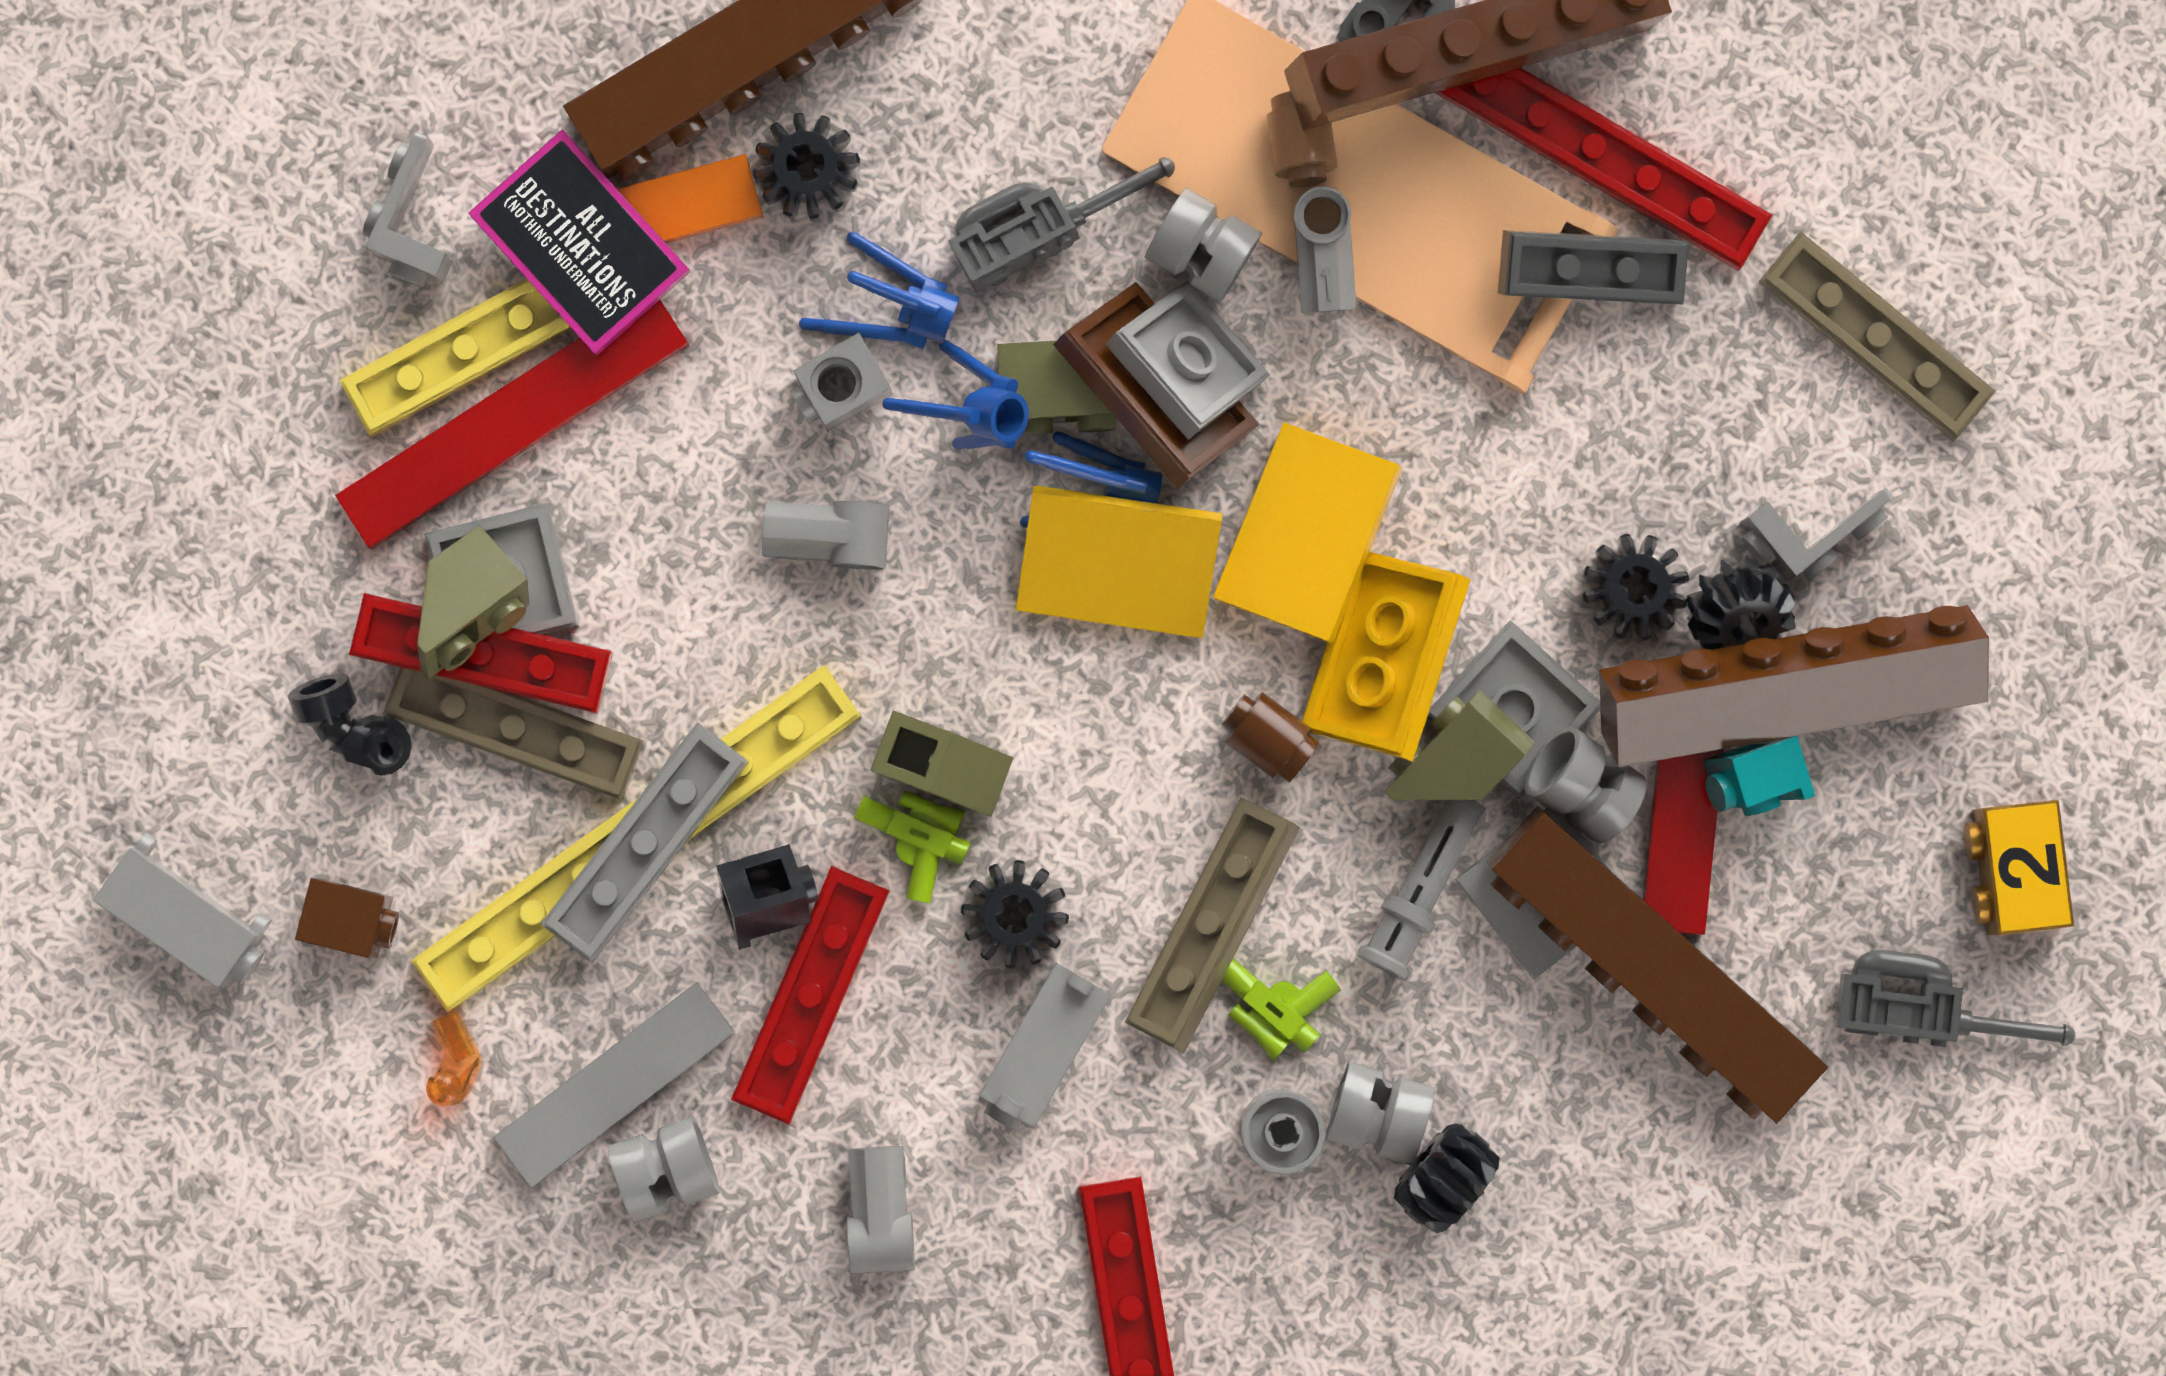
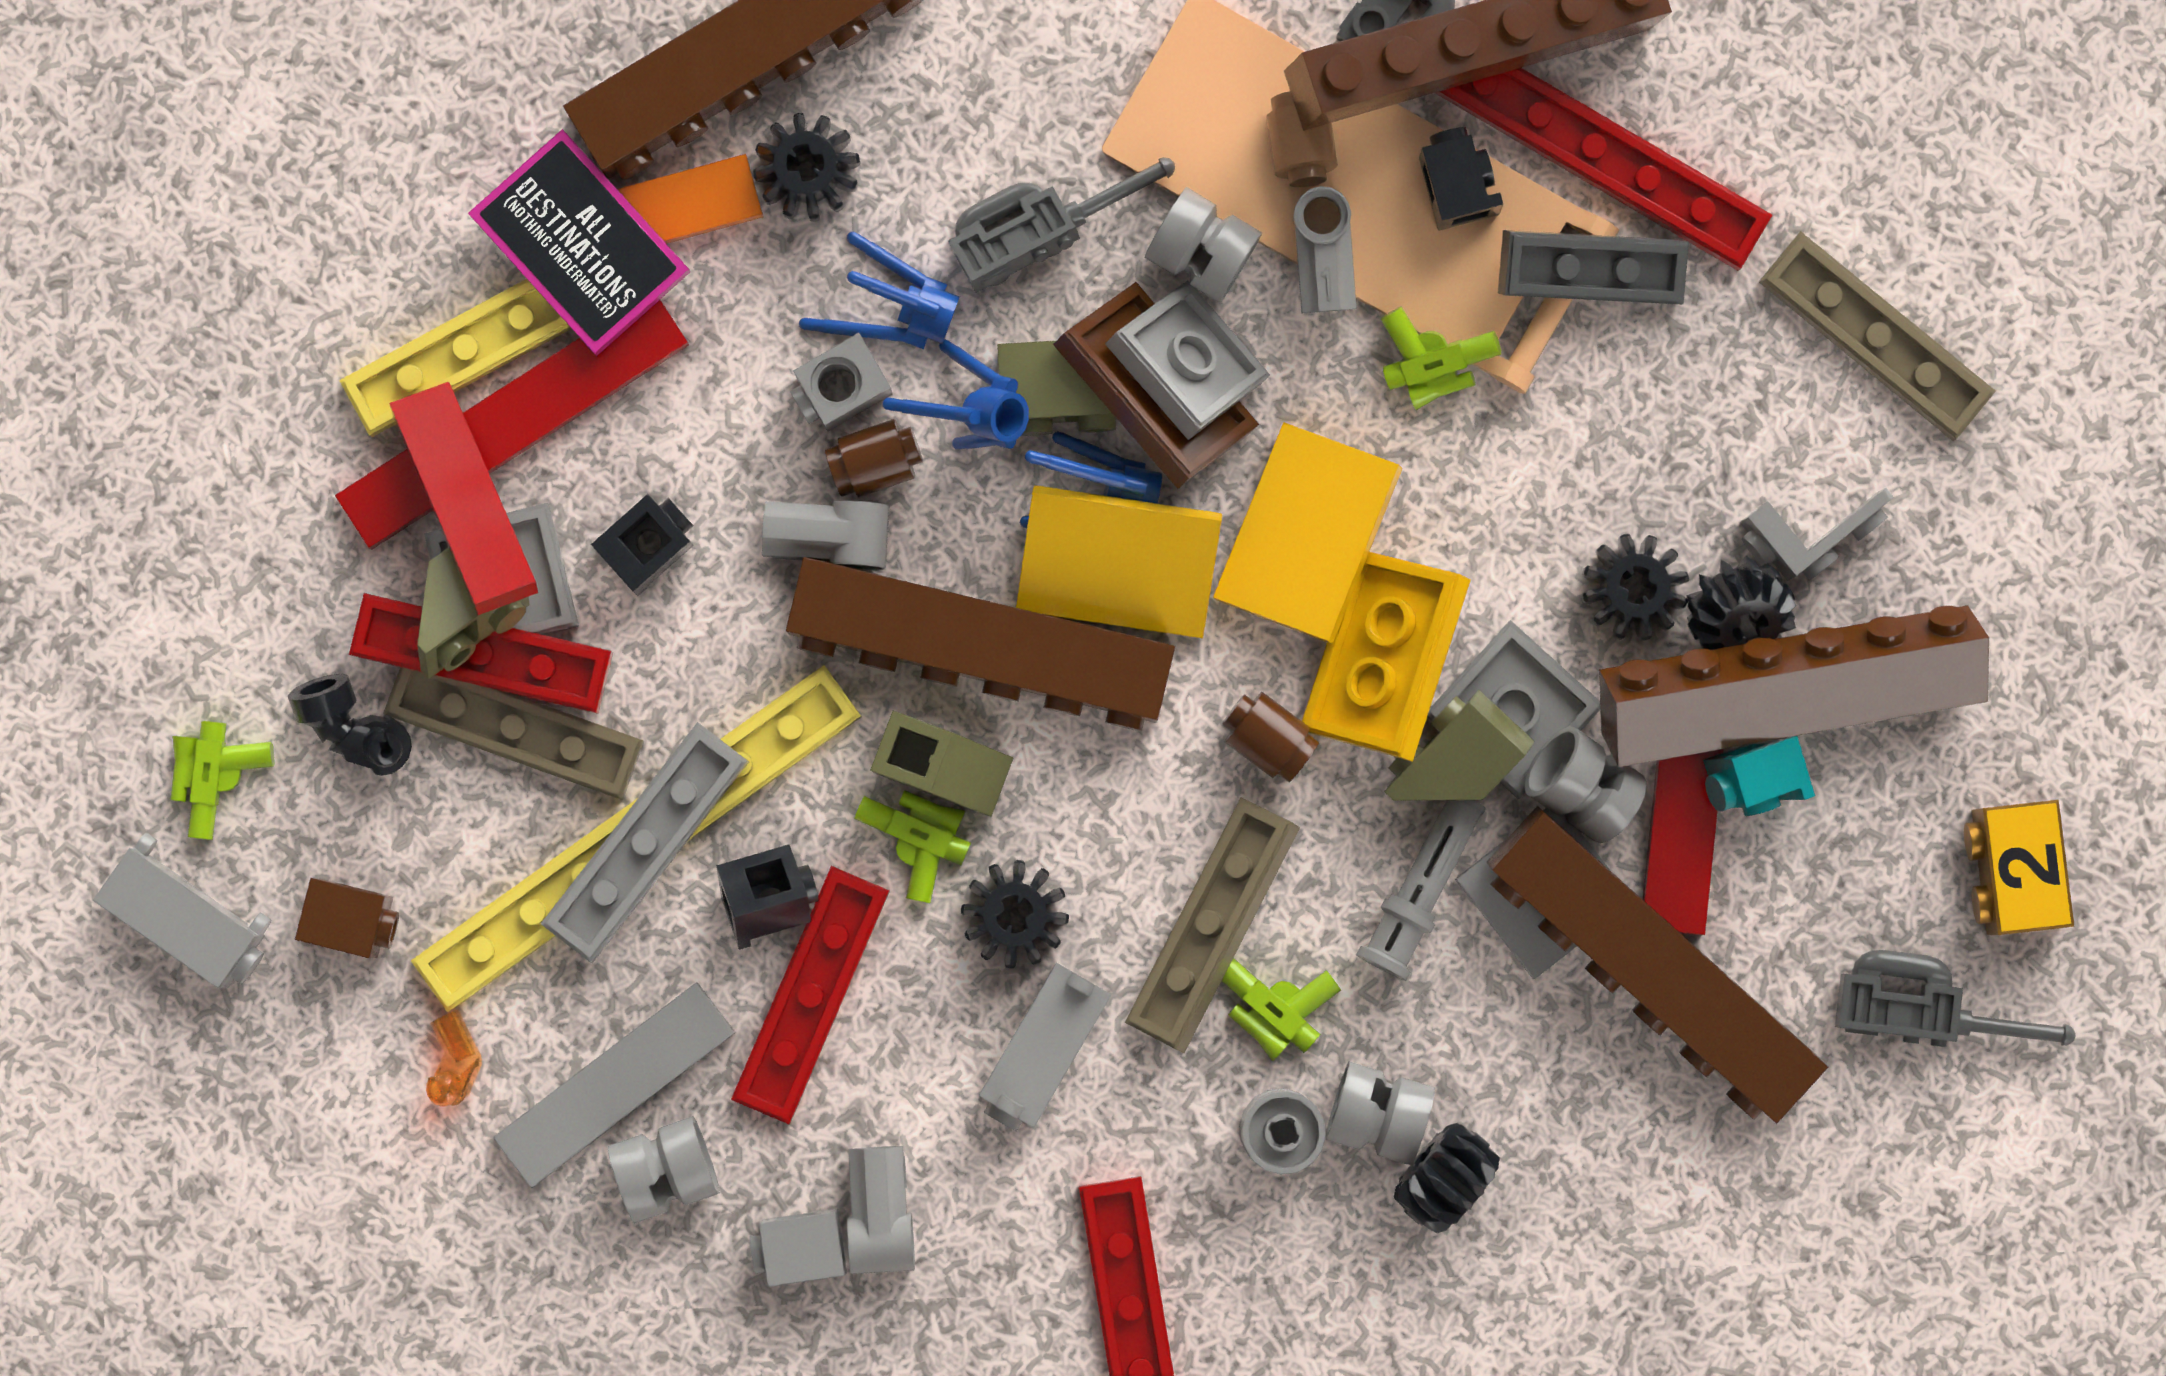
(211, 767): none -> lime piece
(408, 258): light grey bracket -> none
(463, 498): none -> tile
(620, 542): none -> black brick
(799, 1248): none -> light grey brick
(873, 459): none -> reddish brown brick
(979, 641): none -> reddish brown brick
(1429, 362): none -> lime piece
(1458, 179): none -> black brick

